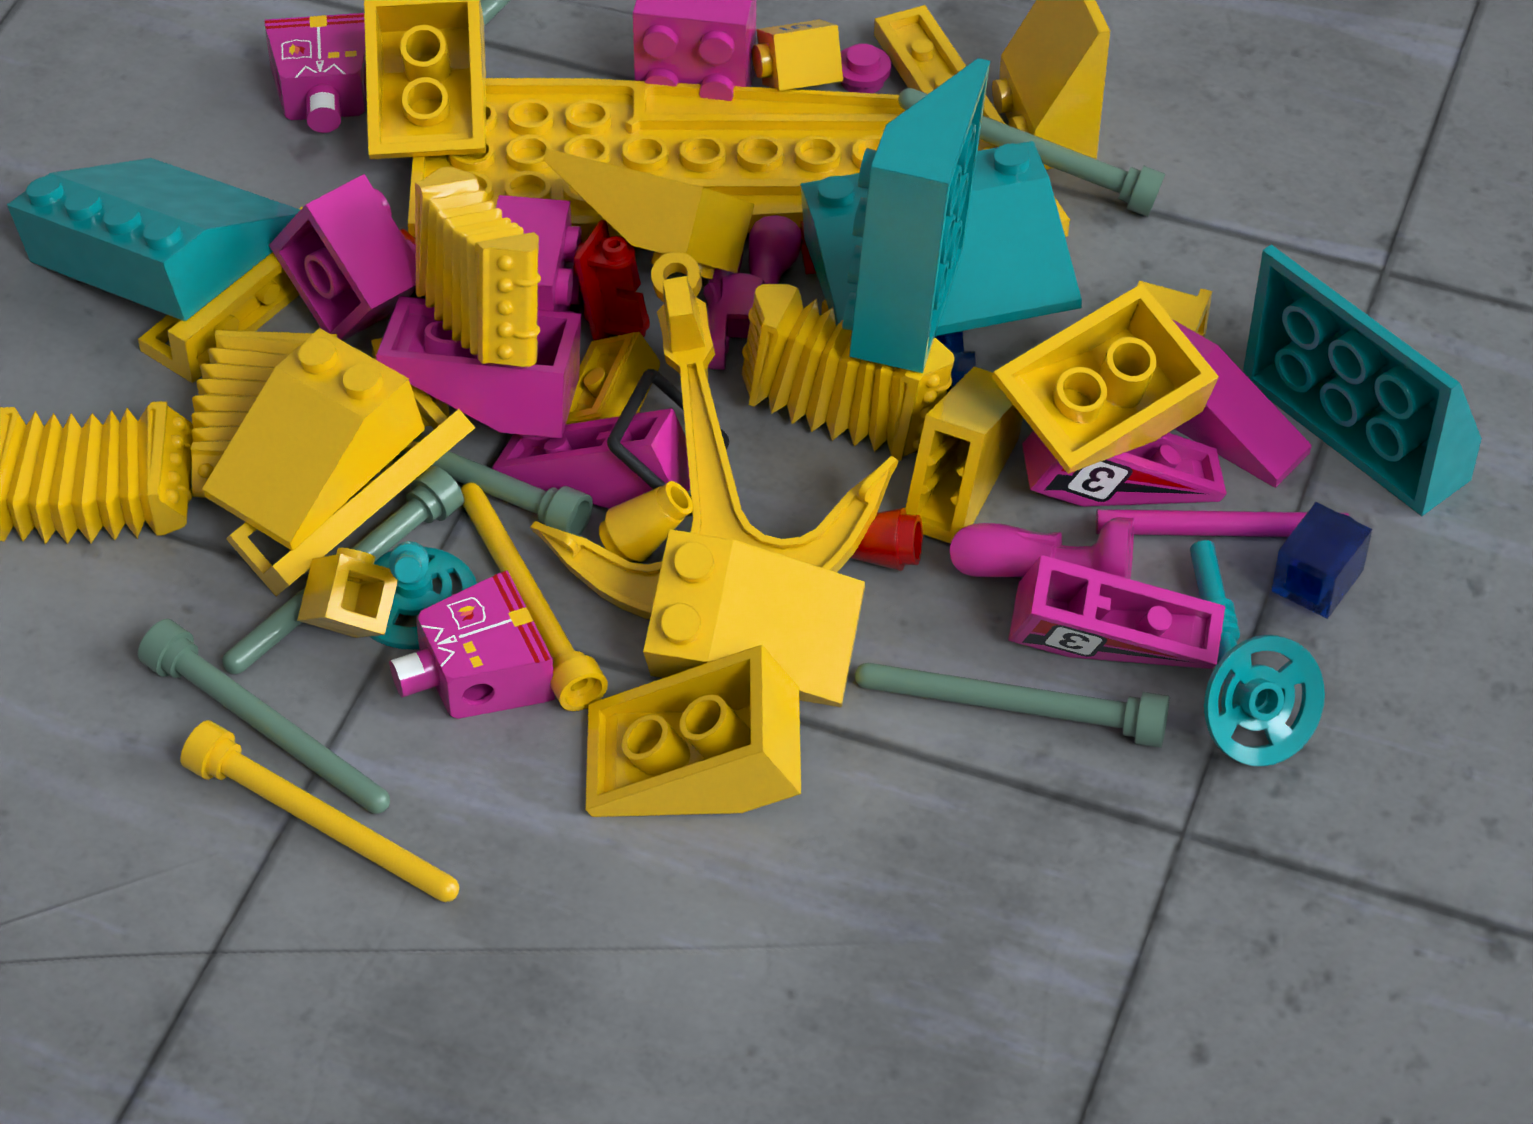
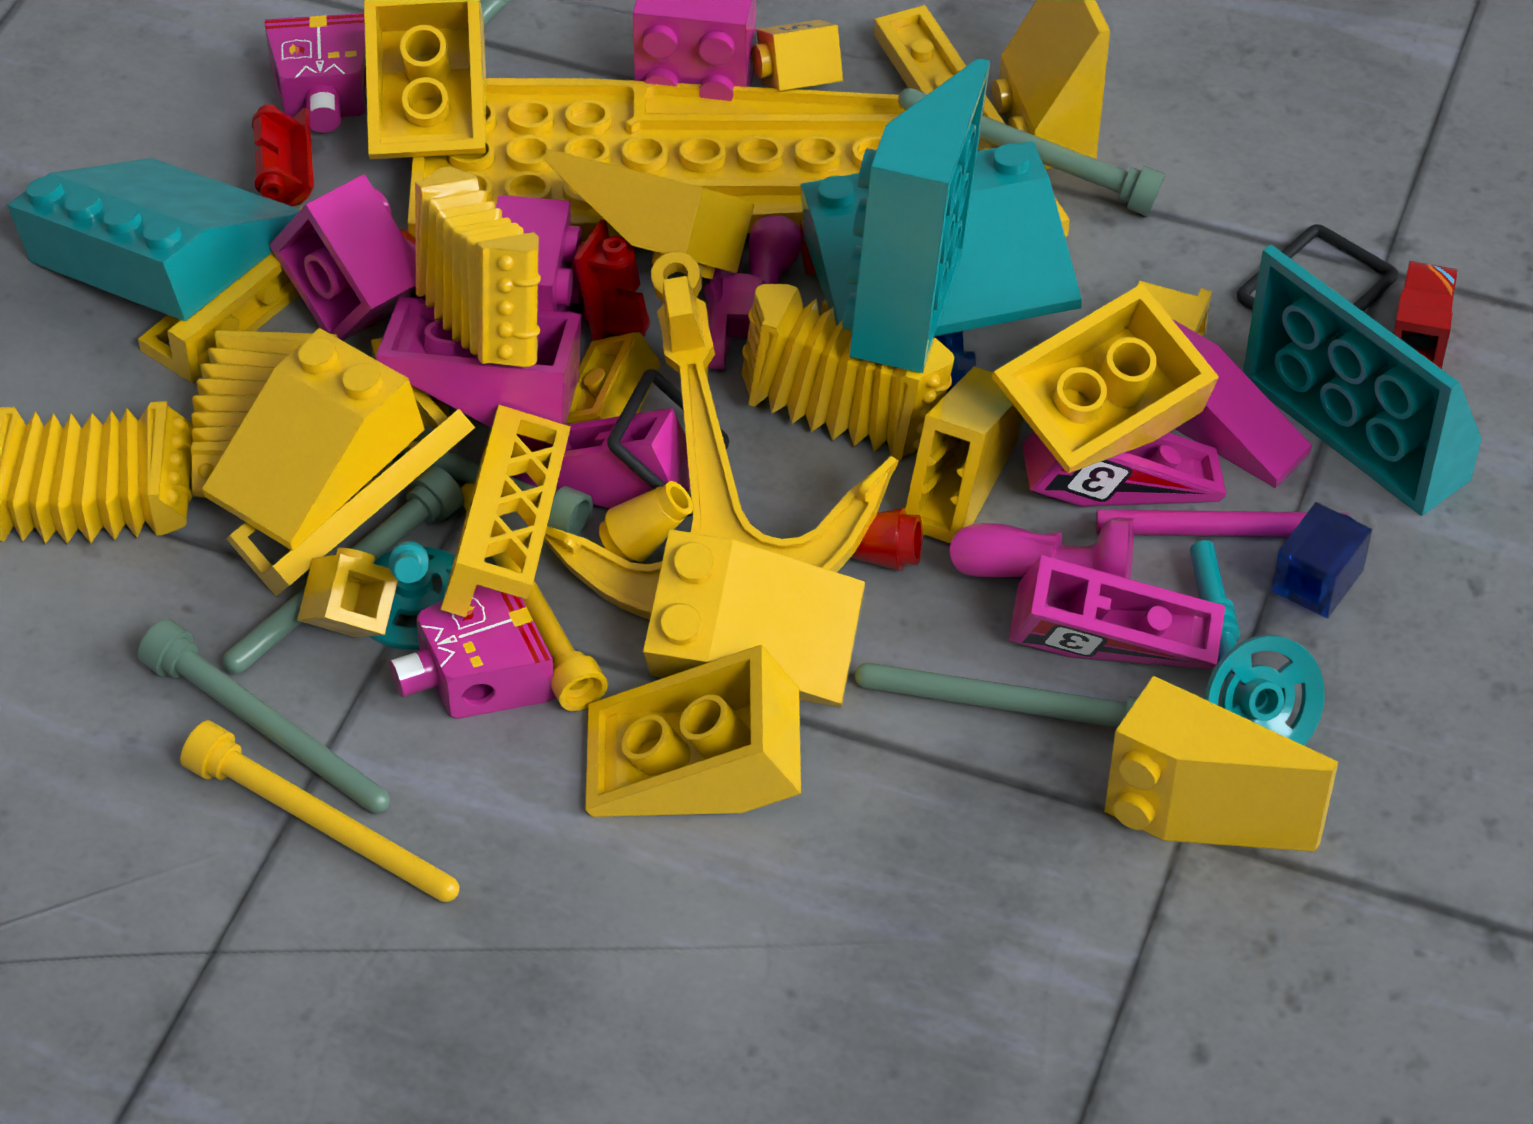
(283, 155): none -> red hinge
(487, 505): none -> yellow fence
(864, 68): dark pink plate -> none
(1214, 776): none -> yellow slope
(1390, 272): none -> black piece
(1427, 306): none -> red leg

